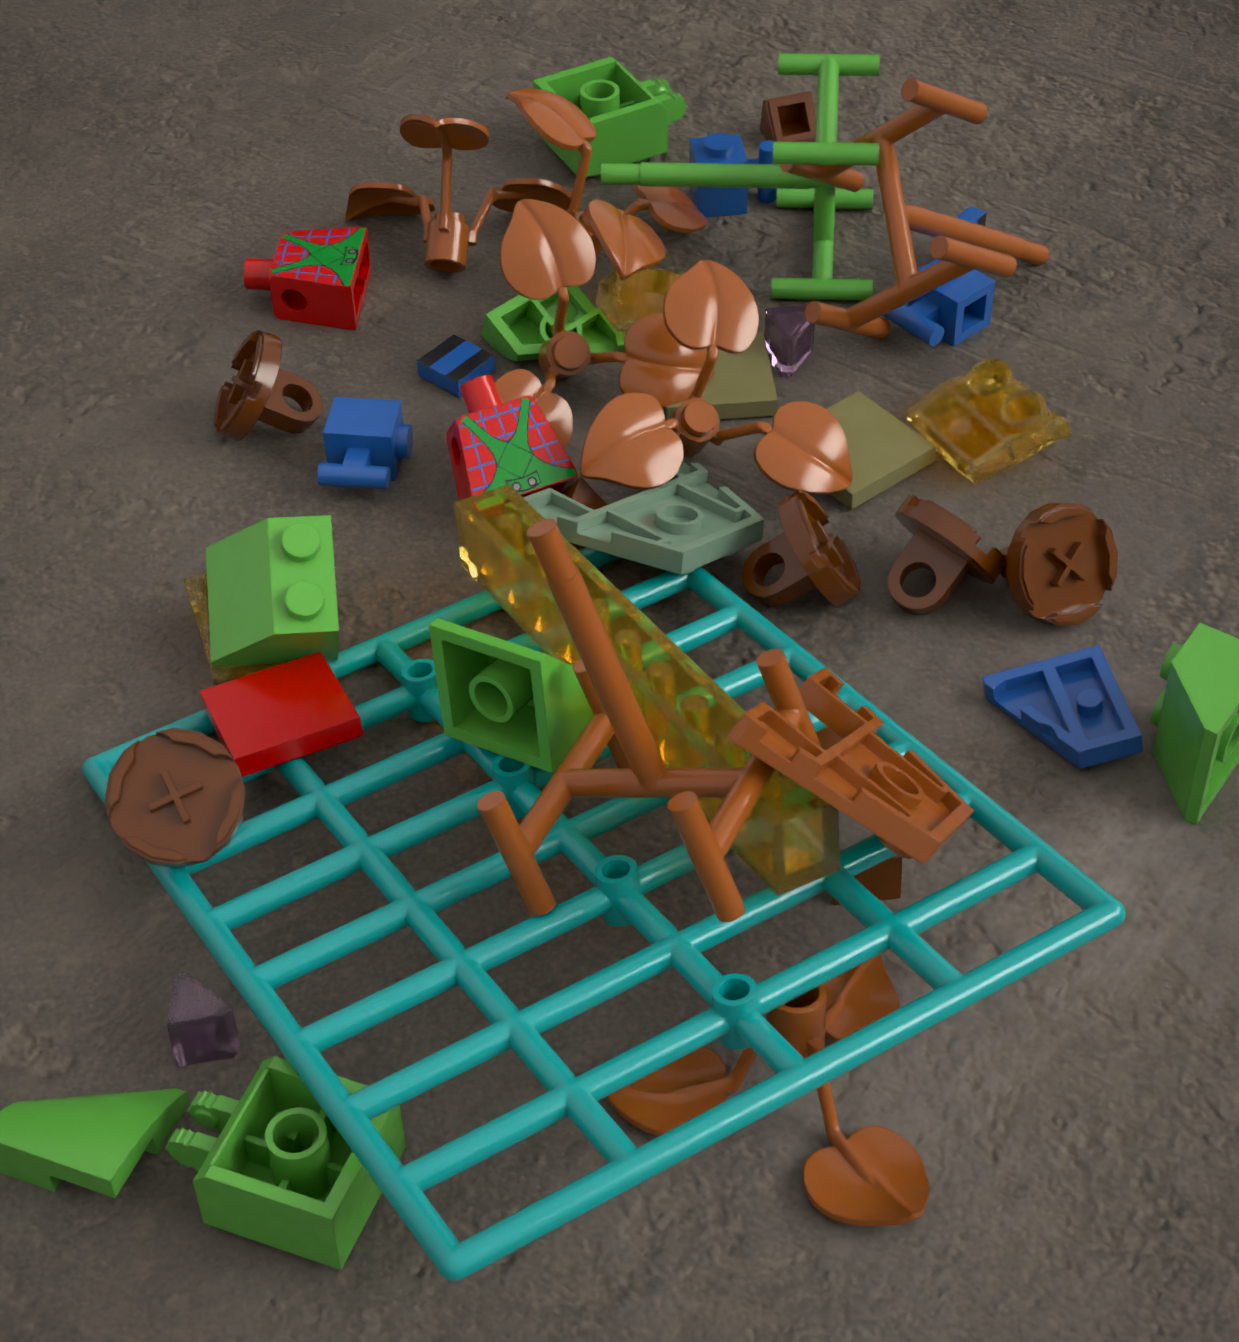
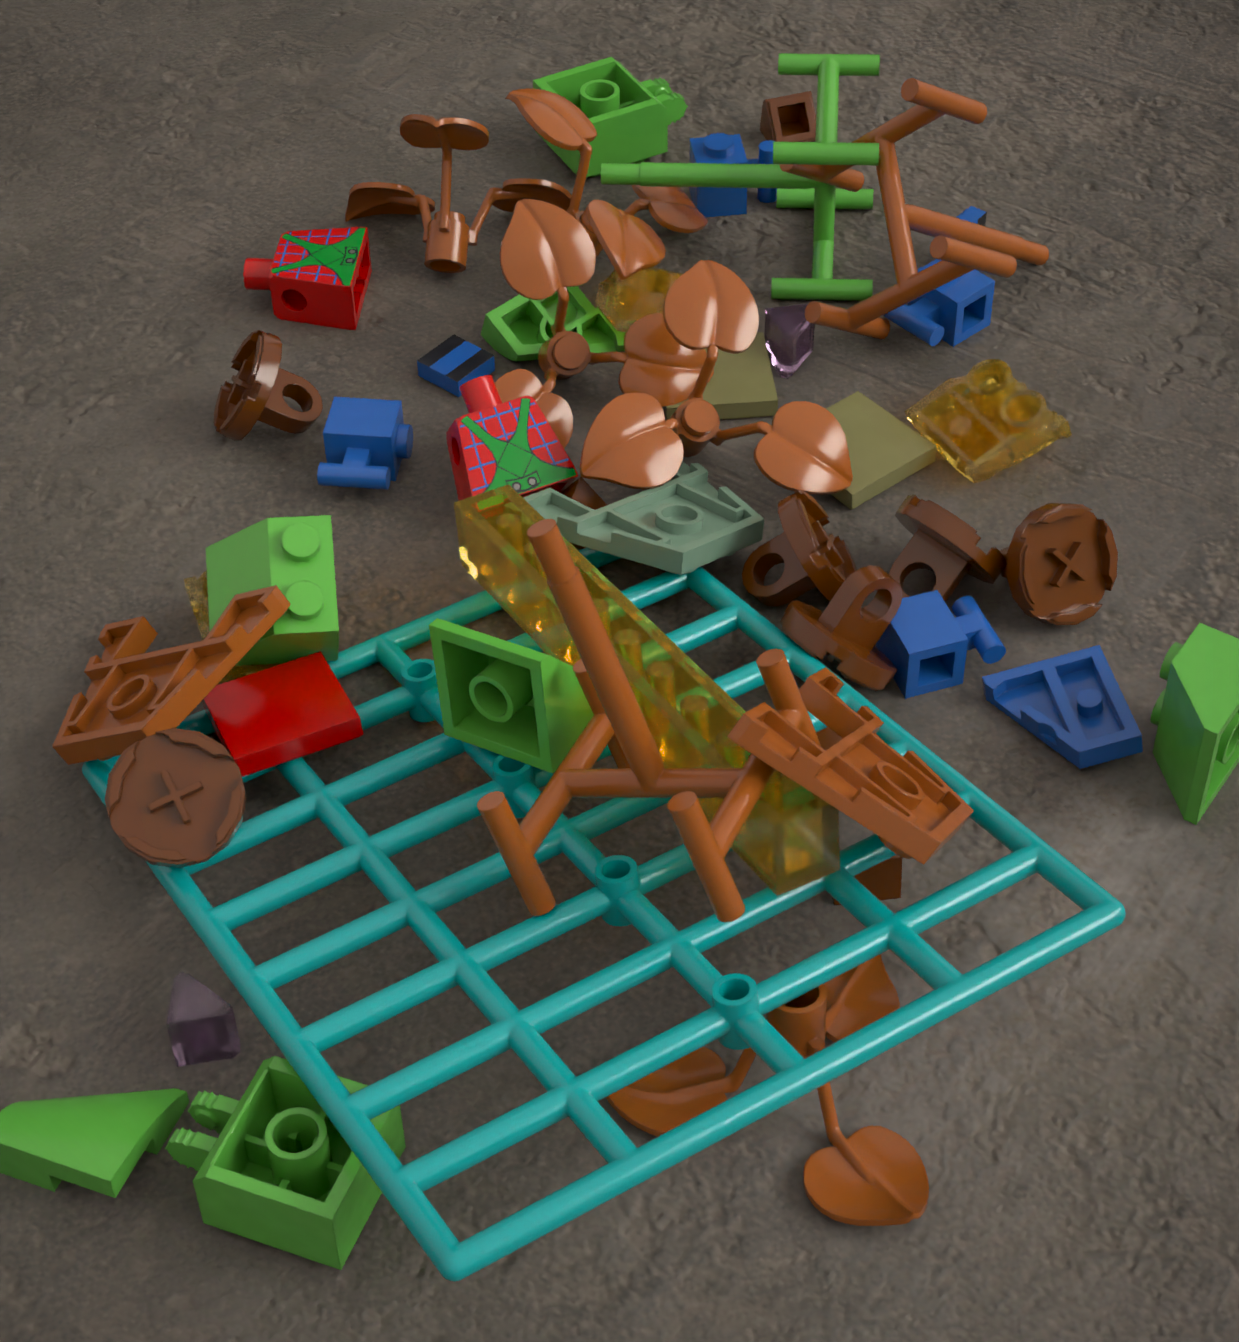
(156, 690): none -> dark orange wing
(847, 630): none -> reddish brown tile
(933, 644): none -> blue brick

